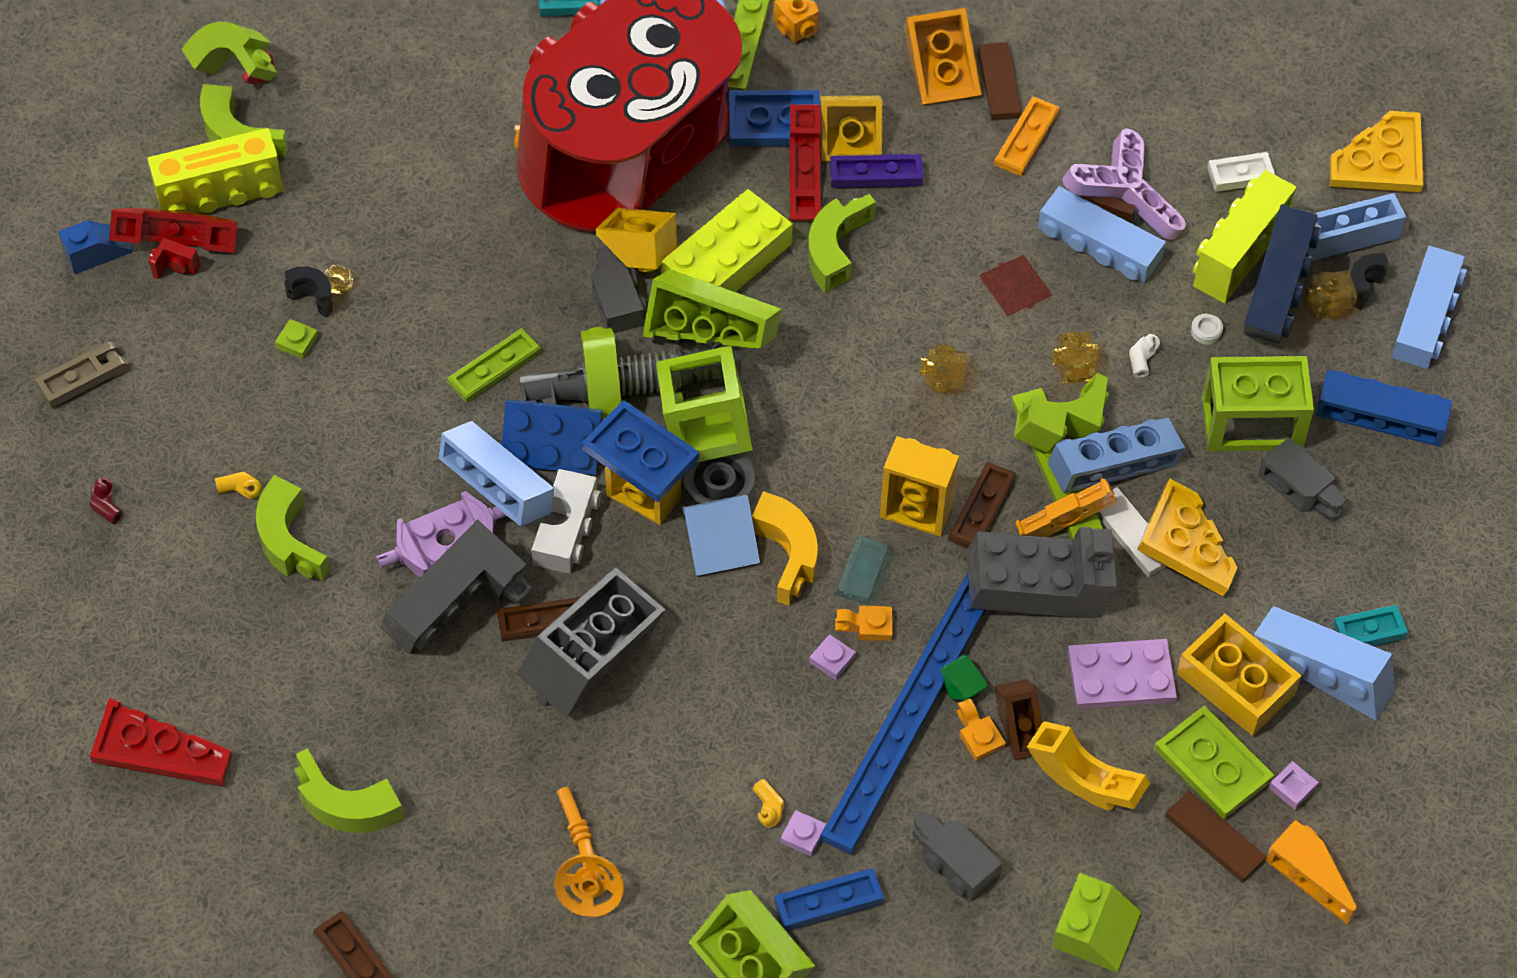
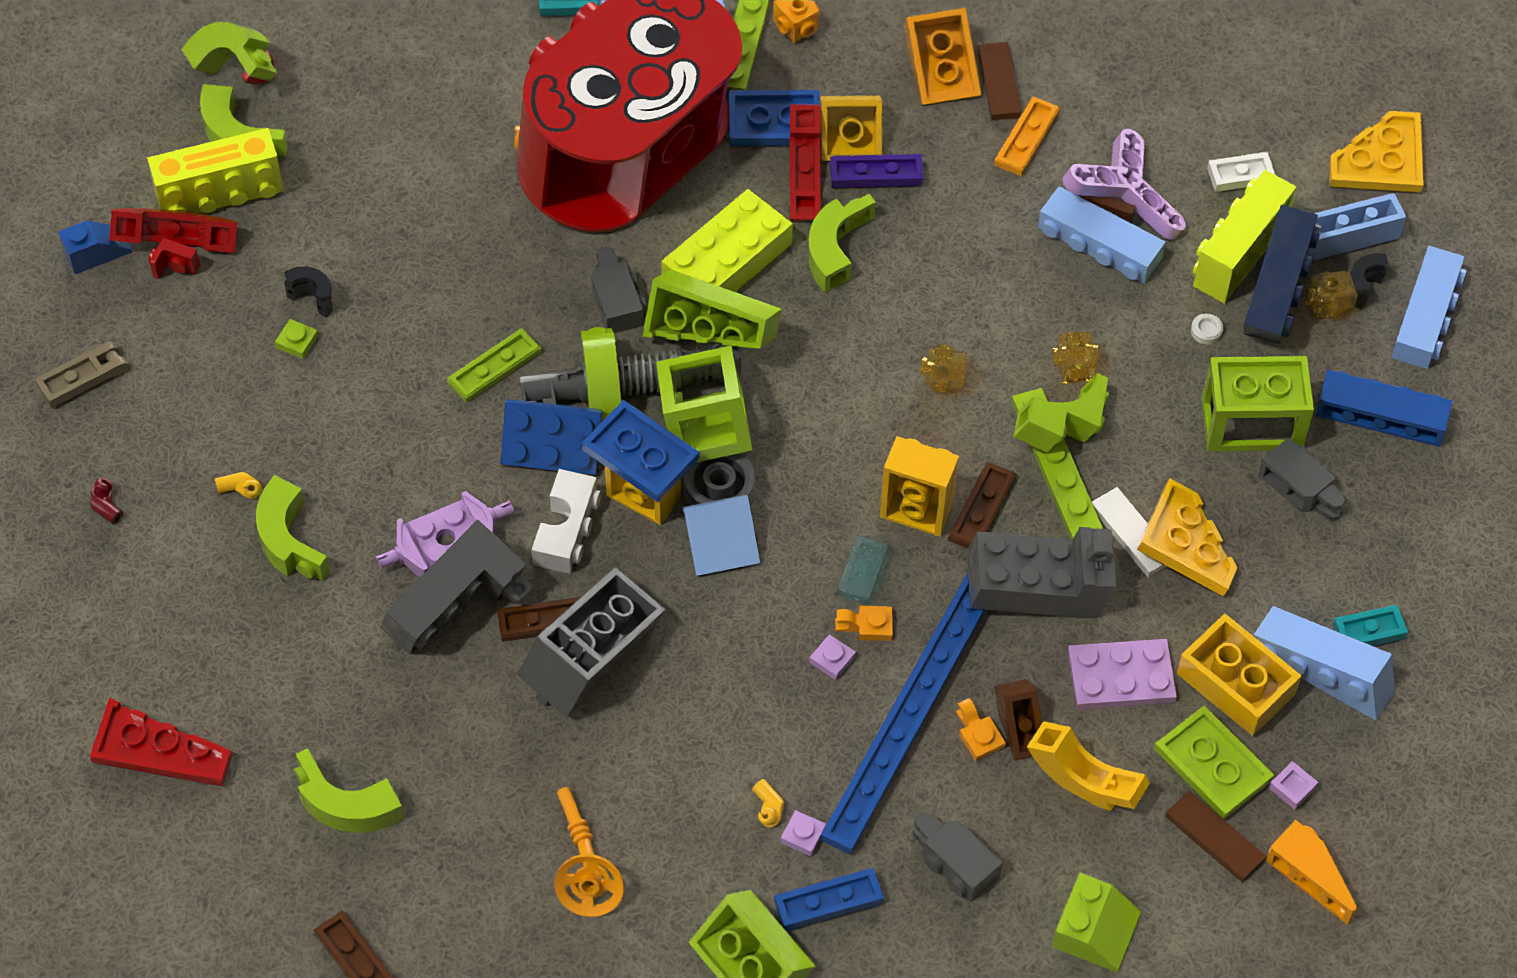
(340, 278): clear yellow plate -> none
(496, 473): light blue brick -> none
(639, 237): yellow slope -> none
(791, 529): yellow arch -> none
(962, 678): green slope -> none
(1015, 285): clear red piece -> none
(1068, 510): light orange piece -> none
(1115, 454): medium blue brick -> none
(1141, 352): white arm -> none

